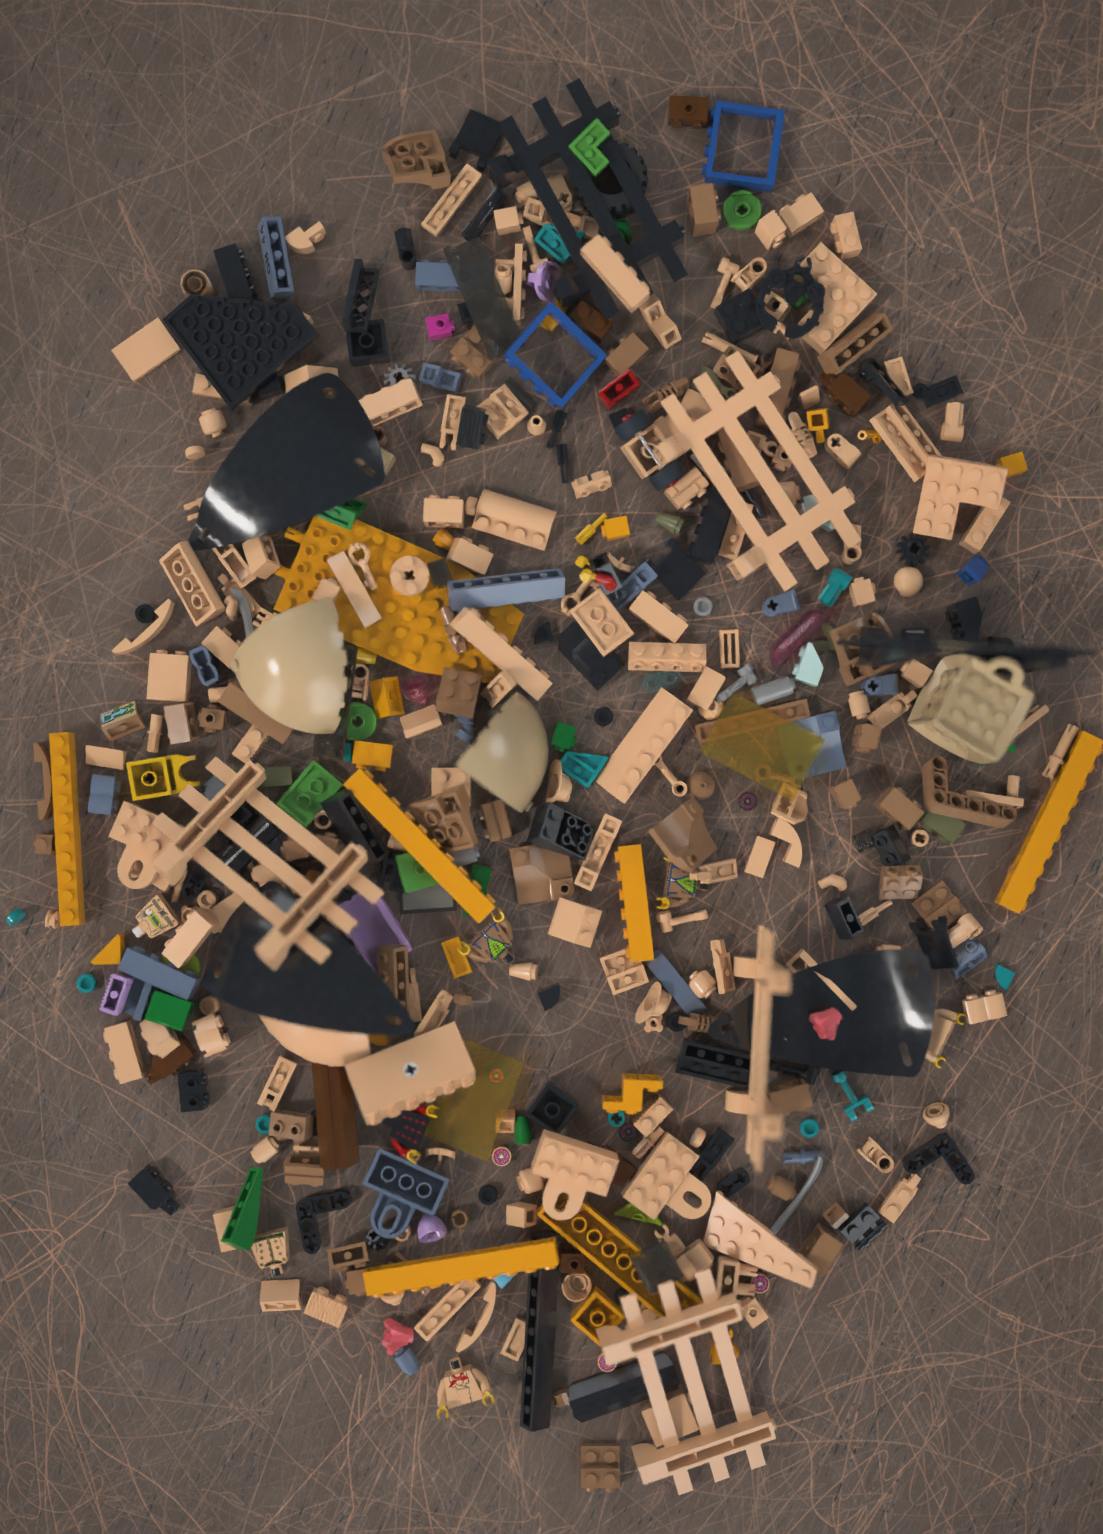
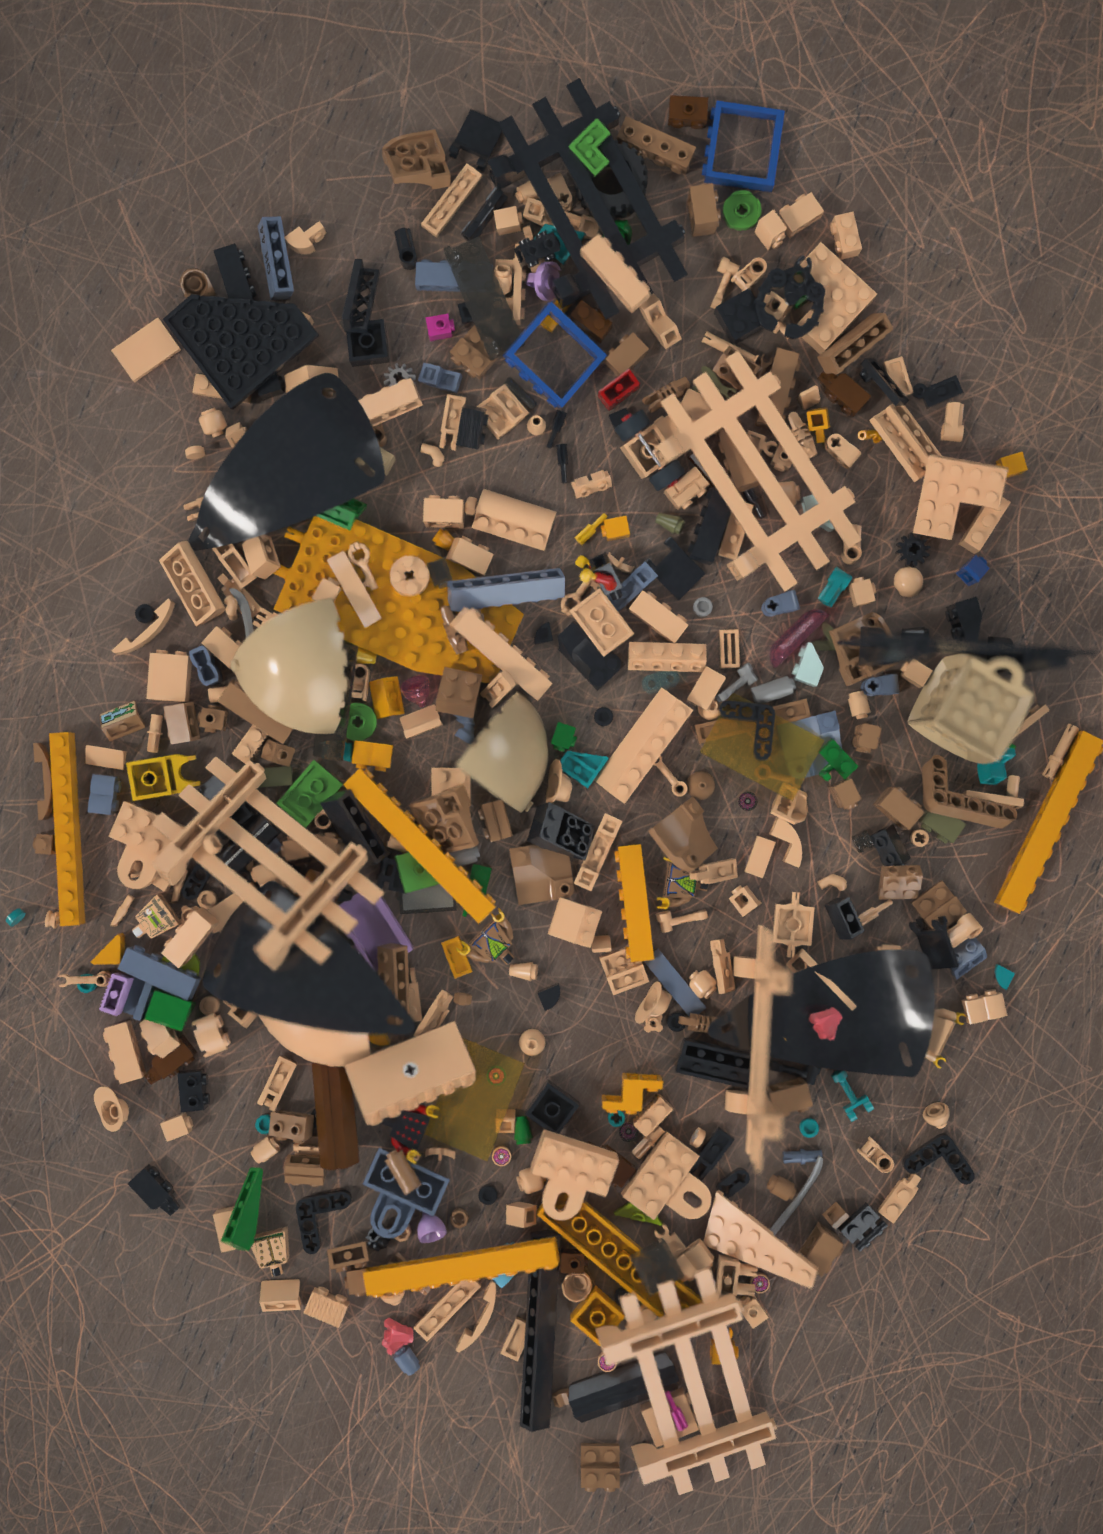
(87, 979): none -> light nougat brick
(110, 1108): none -> light nougat piece
(122, 910): none -> light nougat piece
(177, 1126): none -> light nougat brick
(212, 844): none -> light nougat tile
(234, 433): none -> light nougat brick
(241, 1016): none -> light nougat brick
(277, 753): none -> medium nougat brick
(402, 1171): none -> medium nougat brick
(462, 1386): light nougat torso -> none
(532, 1042): none -> light nougat brick
(543, 247): none -> black brick
(601, 944): none -> light nougat slope
(656, 145): none -> medium nougat brick
(676, 1413): none -> dark pink axle
(737, 900): none -> light nougat brick
(756, 717): none -> black beam
(793, 924): none -> light nougat plate
(837, 760): none -> green plate
(891, 709): light nougat hinge -> none
(995, 772): none -> teal brick

